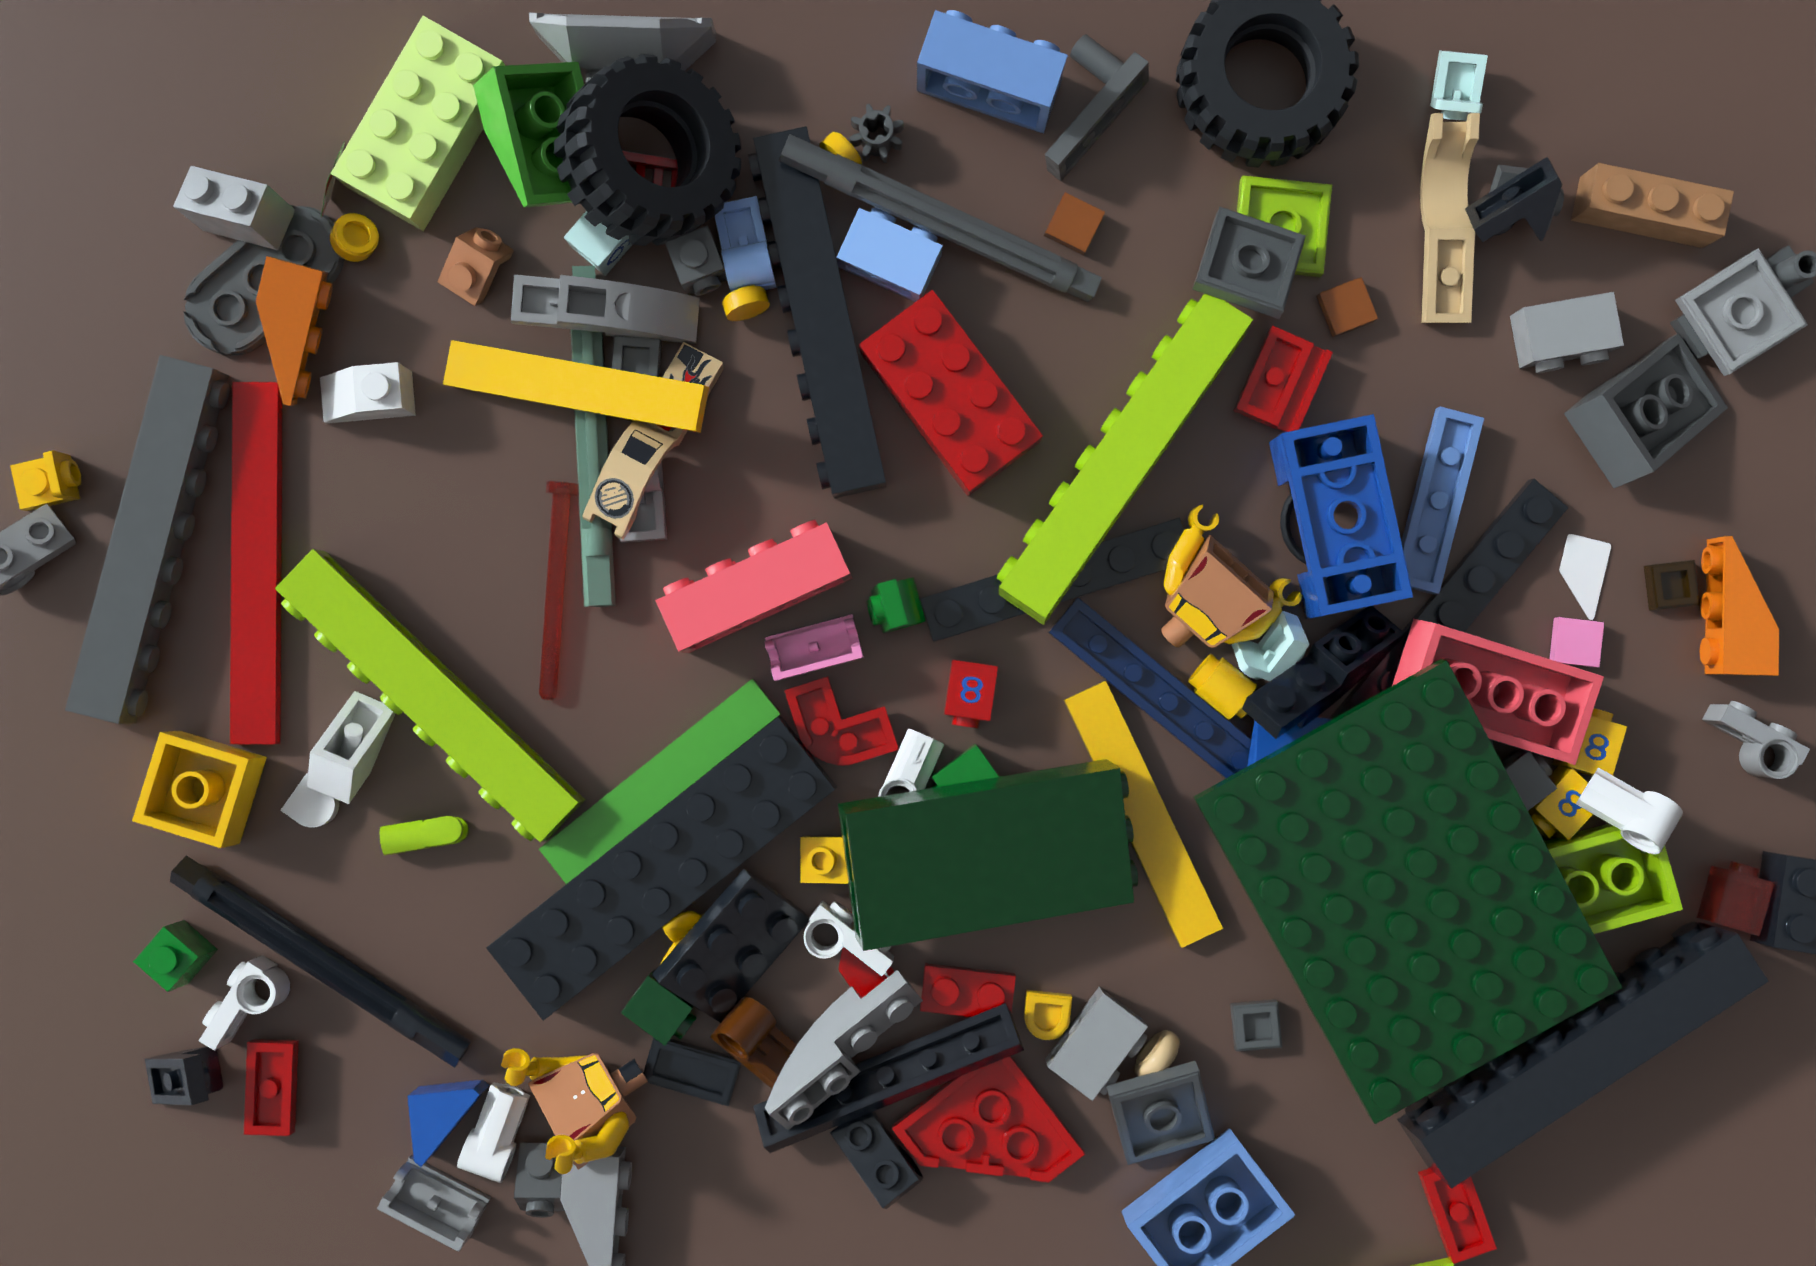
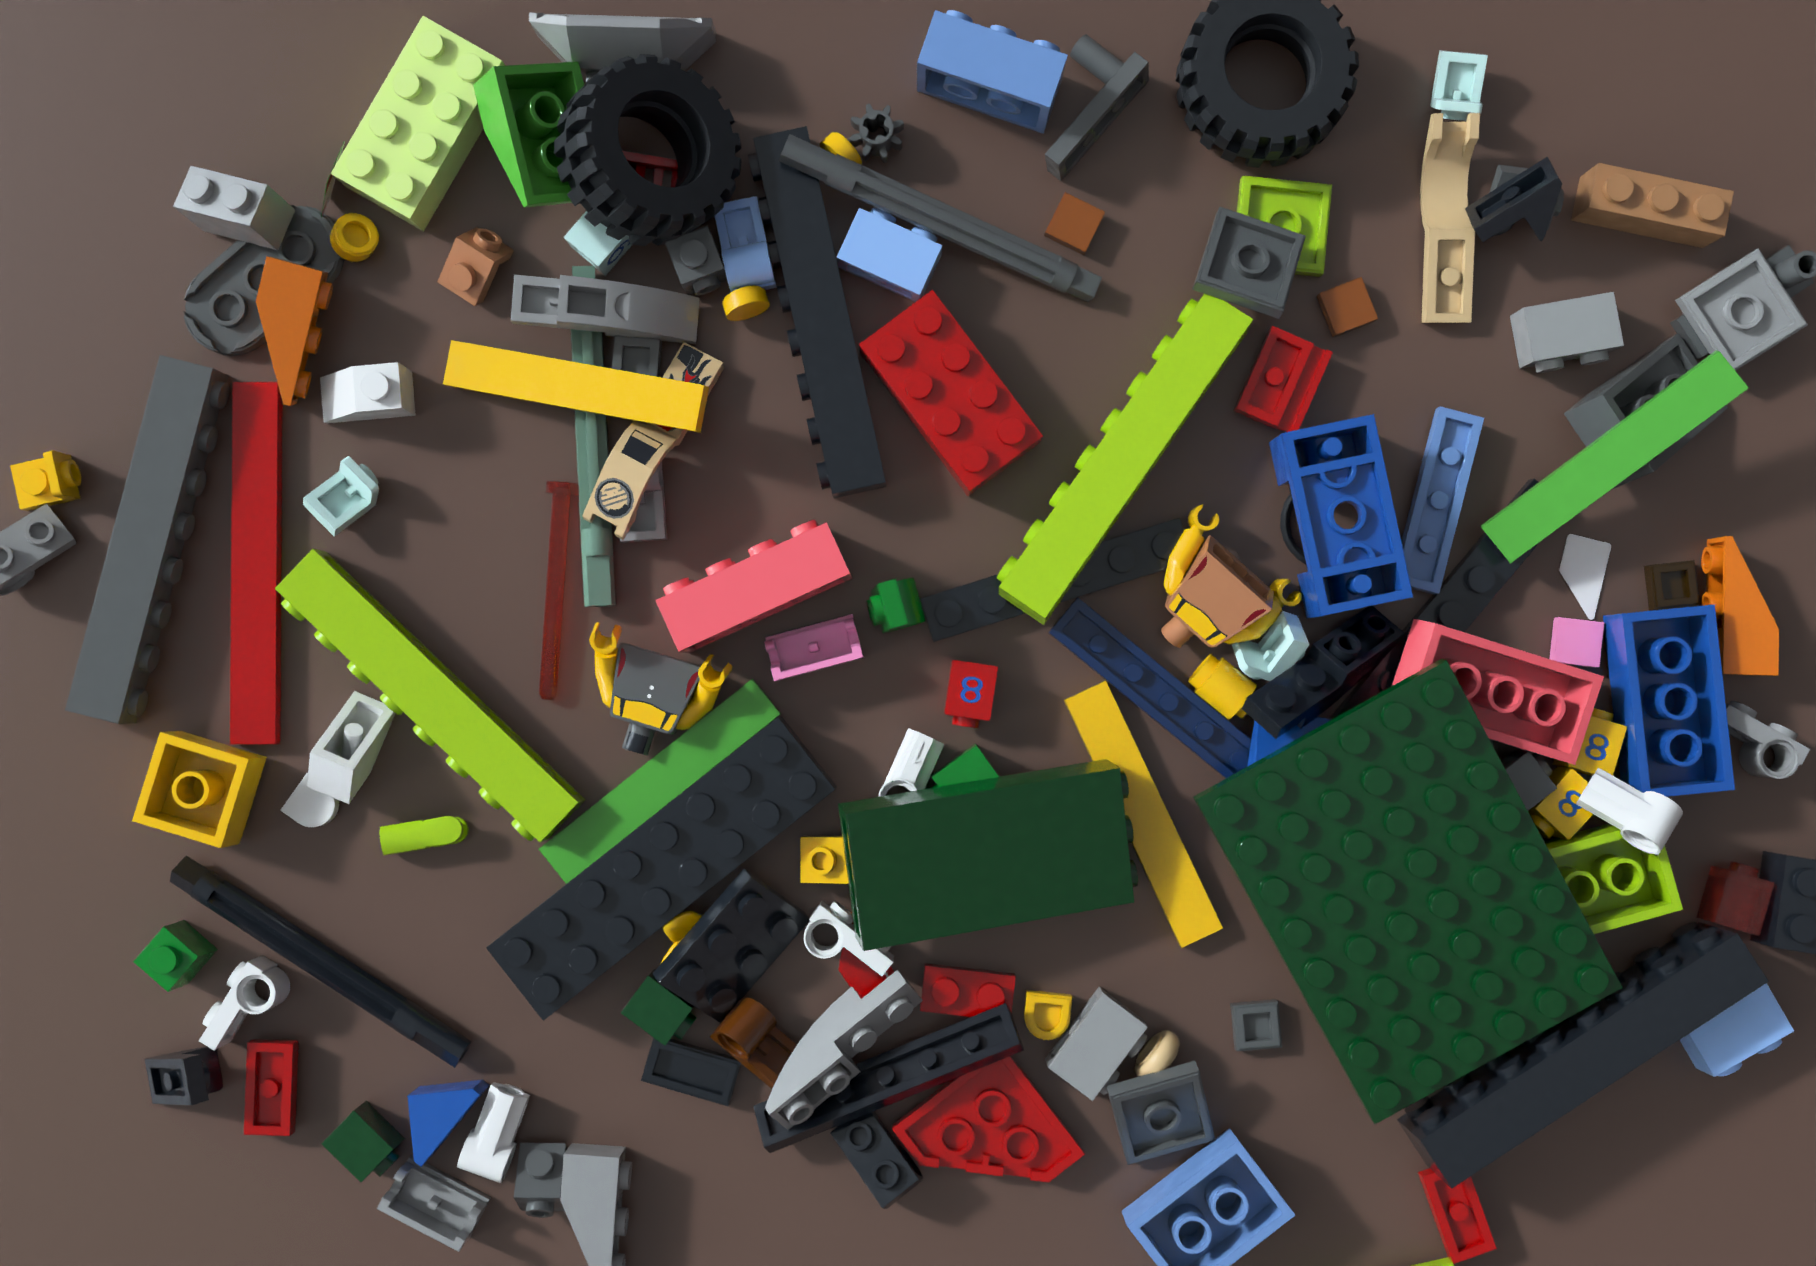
(343, 496): none -> light aqua bracket
(364, 1142): none -> dark green brick
(579, 1101): torso -> none
(652, 688): none -> torso
(834, 738): red plate -> none
(1615, 456): none -> bright green tile
(1670, 699): none -> blue brick
(1737, 1033): none -> light blue brick

